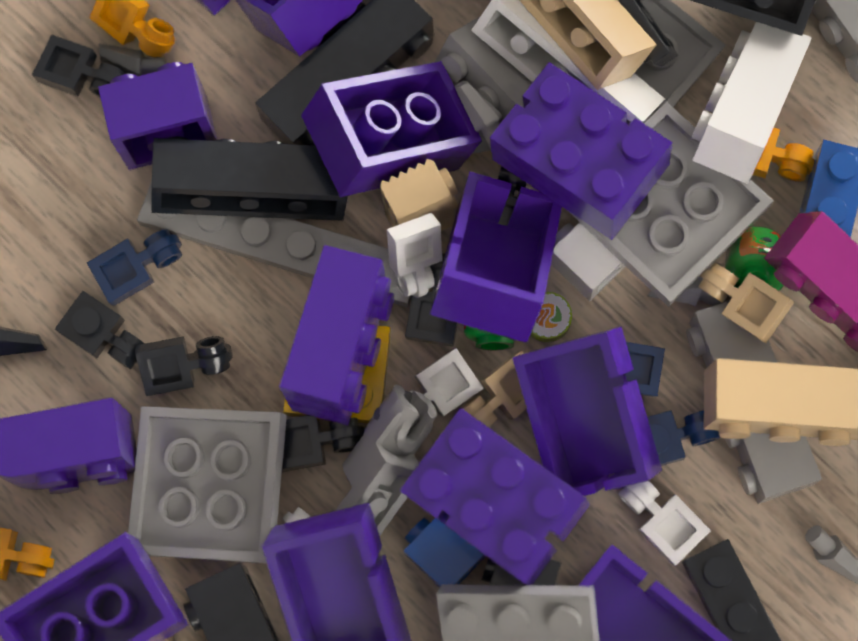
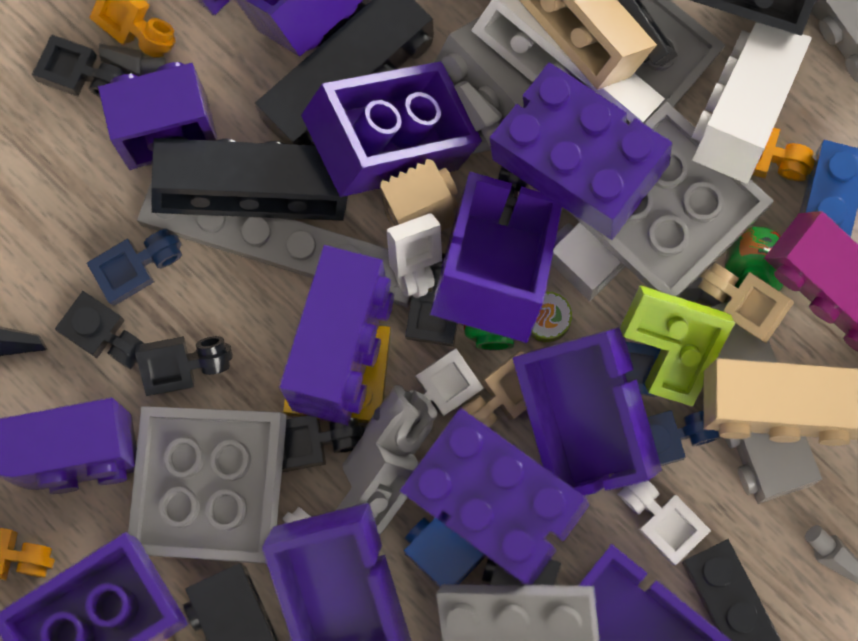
(685, 333): none -> lime plate

